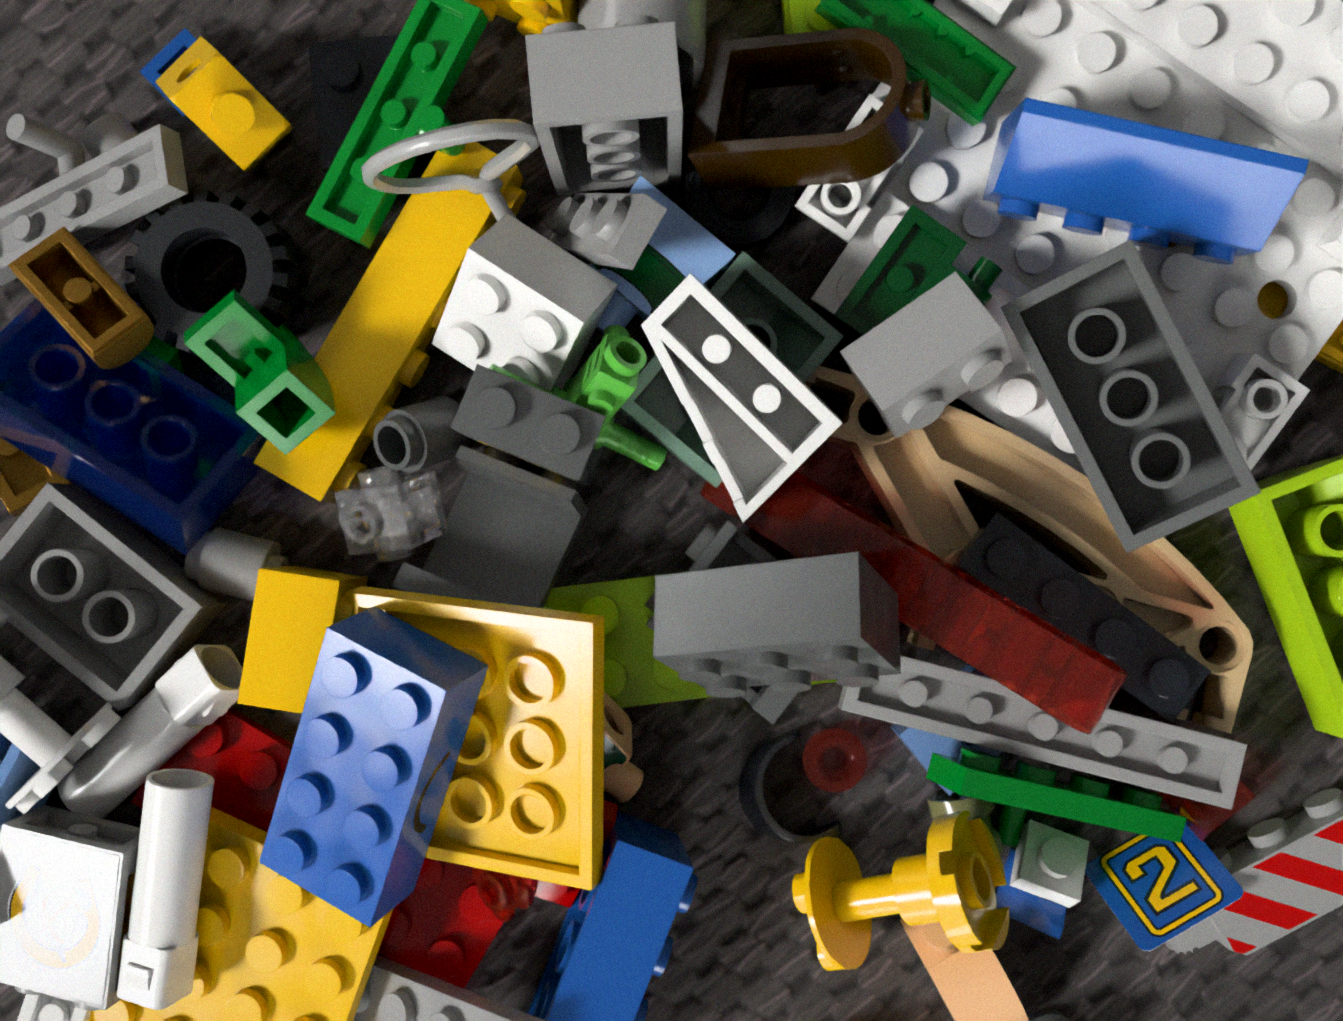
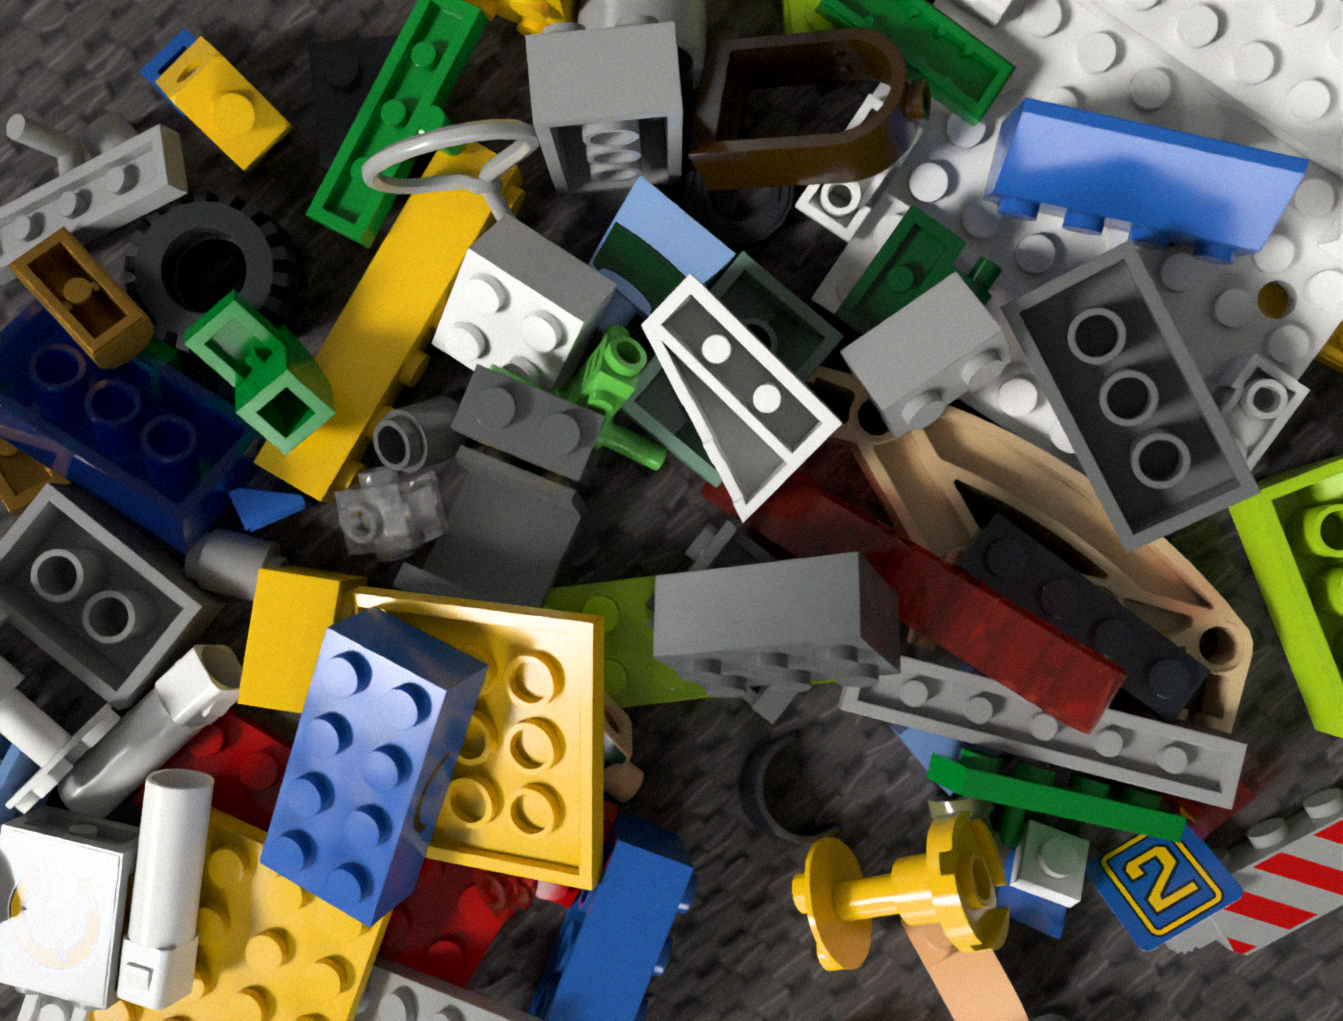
(265, 507): none -> blue slope
(606, 227): light grey plate -> none
(848, 774): clear red plate -> none

